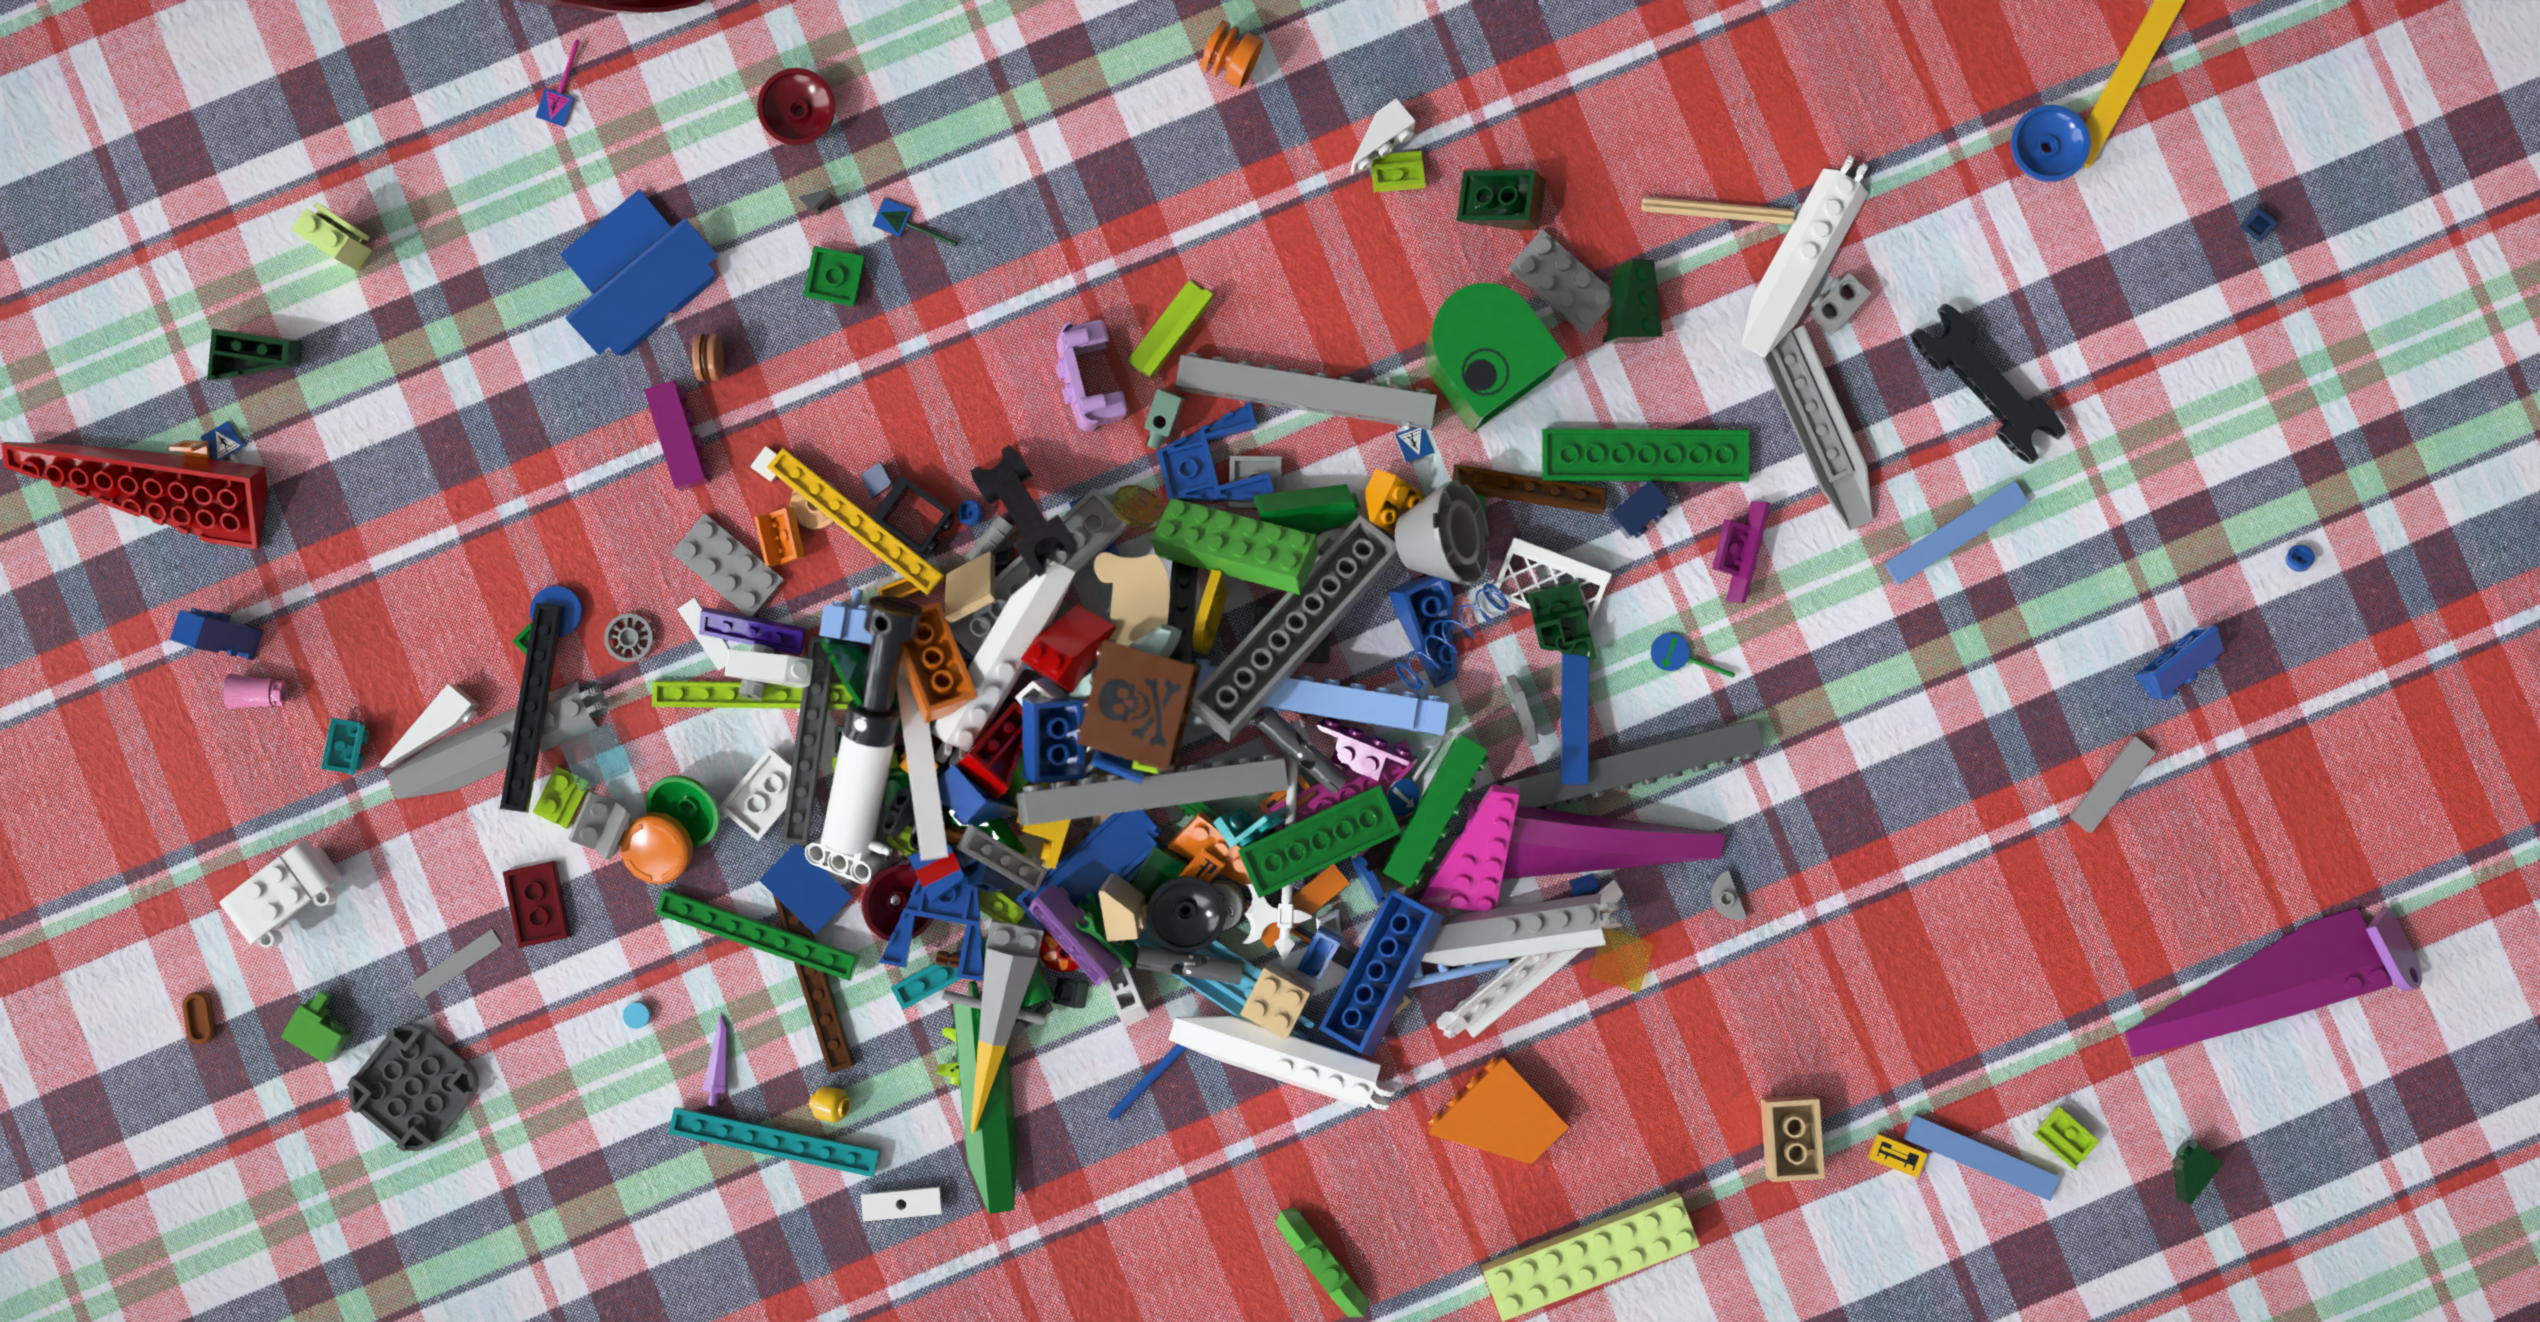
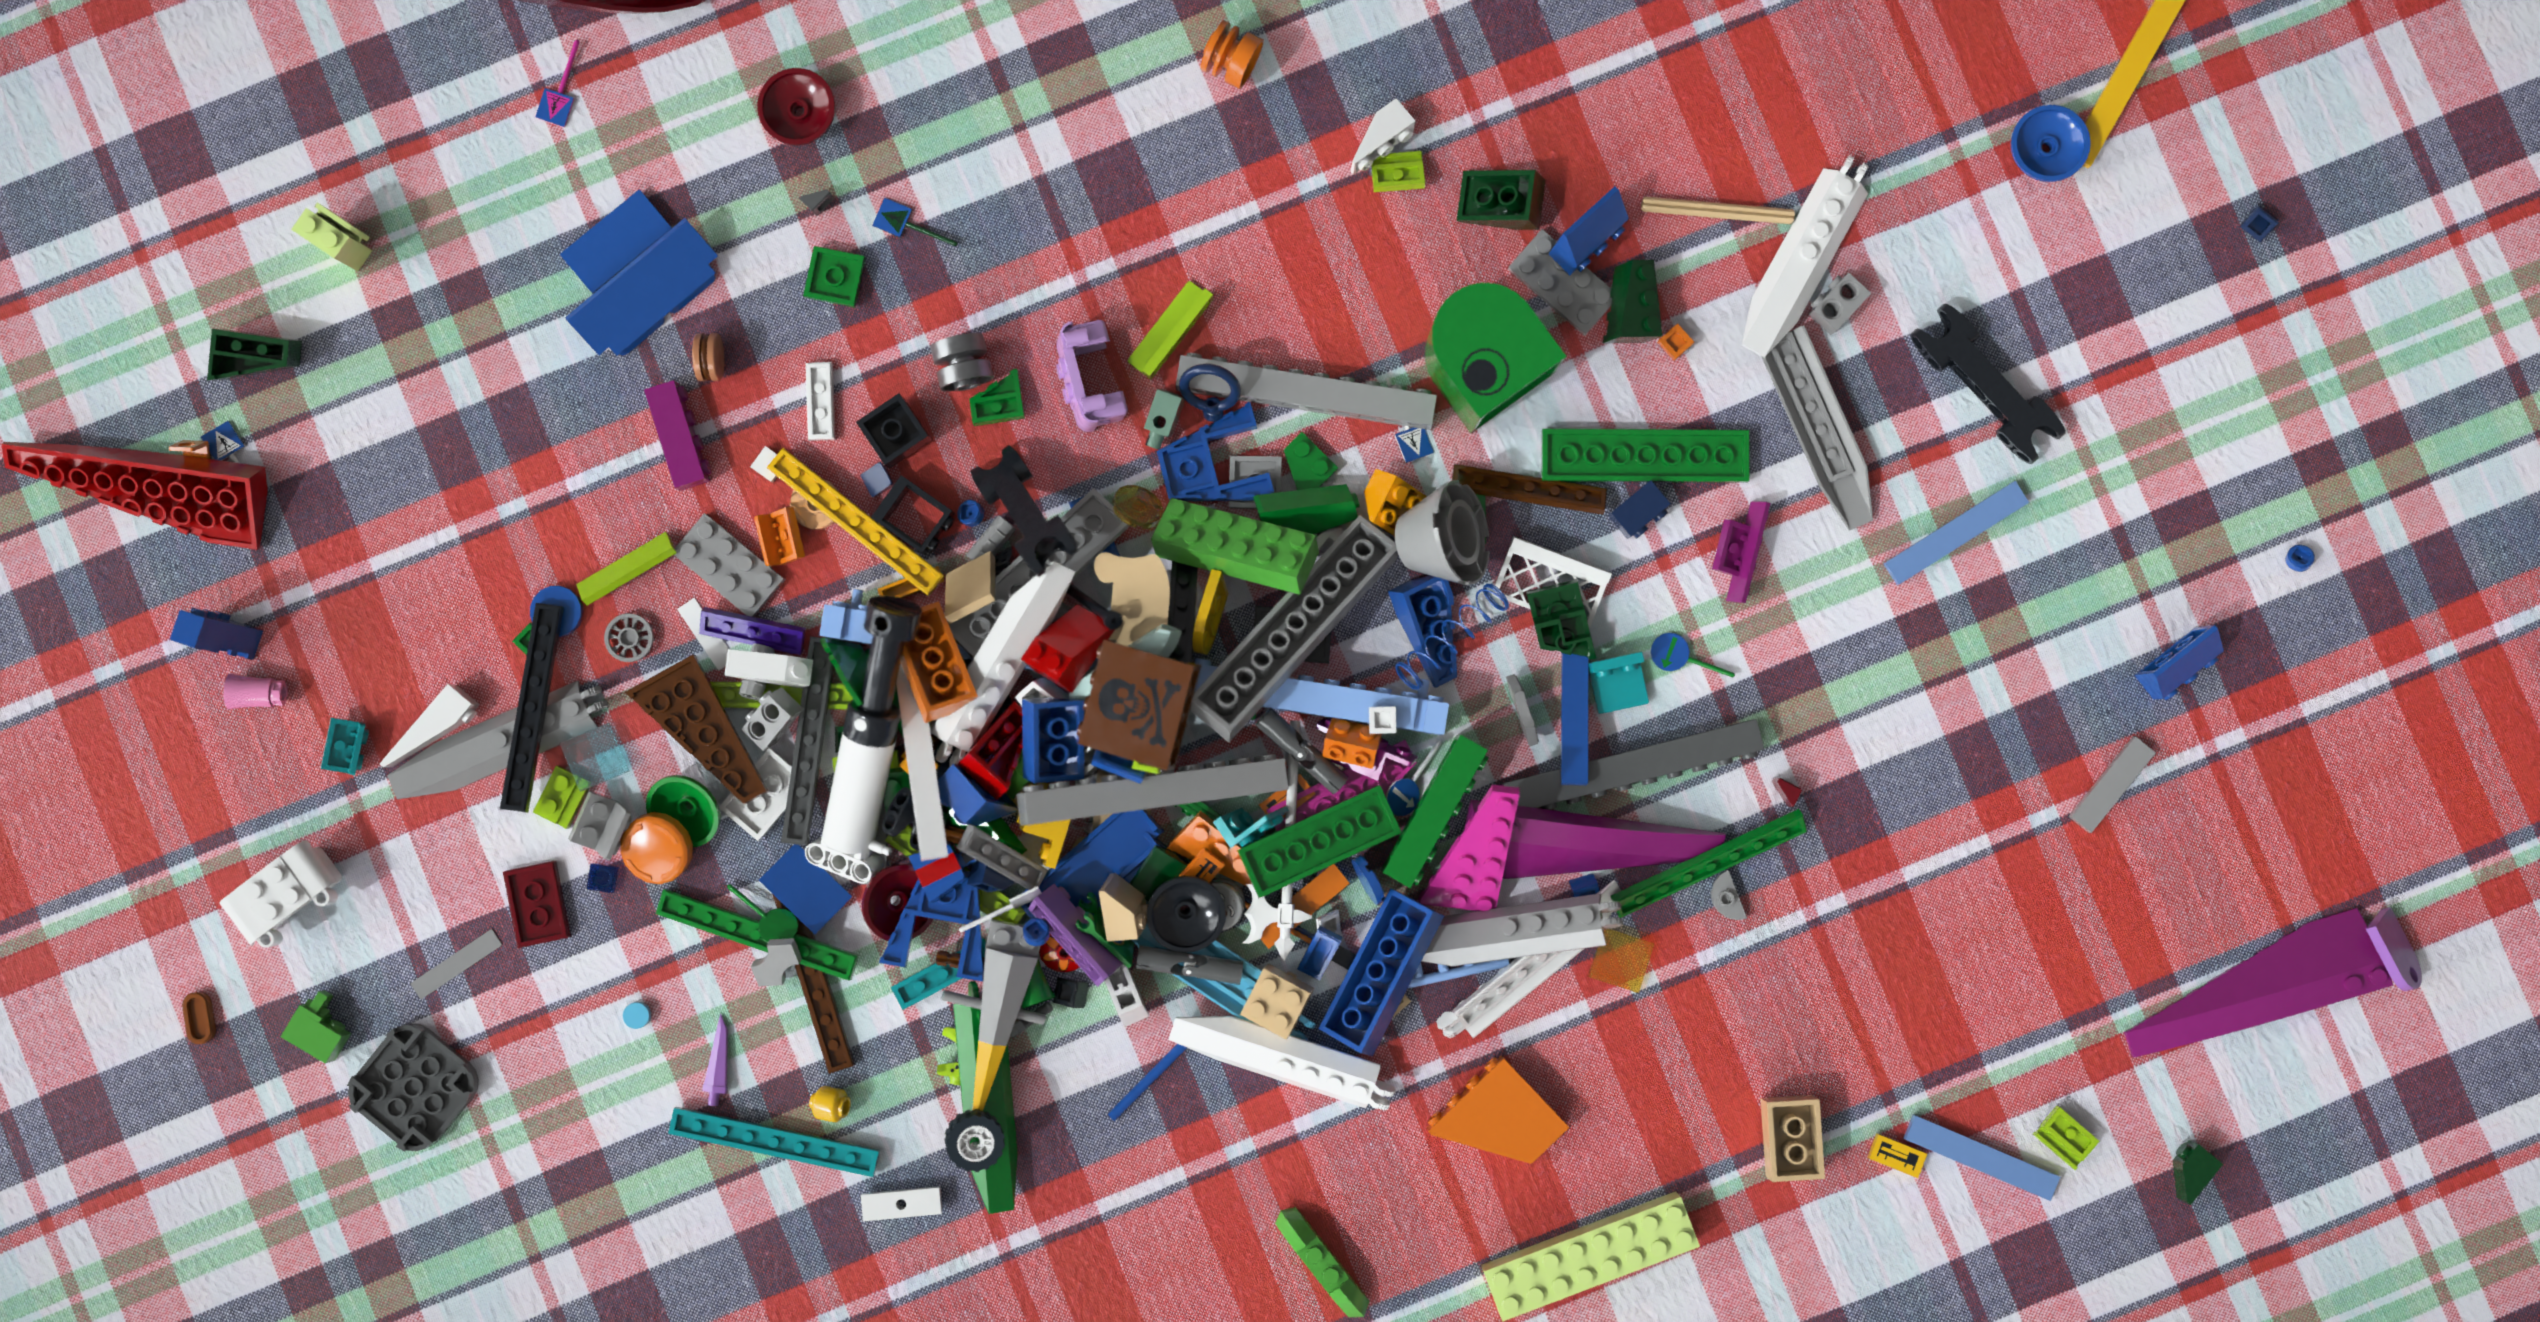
(602, 878): none -> clear blue tile
(626, 568): none -> lime tile
(694, 716): none -> reddish brown wing
(771, 968): none -> light grey tile
(773, 924): none -> green piece
(774, 721): none -> light grey brick
(820, 401): none -> white tile
(894, 431): none -> black brick
(961, 360): none -> flat silver wheel
(974, 1155): none -> black wheel
(999, 402): none -> green wing
(1016, 902): none -> white piece
(1036, 932): none -> blue tile
(1111, 618): none -> black bar
(1212, 408): none -> dark blue piece
(1308, 463): none -> green wing
(1351, 743): none -> orange bracket
(1382, 720): none -> white plate
(1591, 233): none -> blue slope
(1618, 683): none -> teal bracket
(1675, 342): none -> orange plate
(1710, 863): none -> green tile
(1788, 791): none -> dark red slope

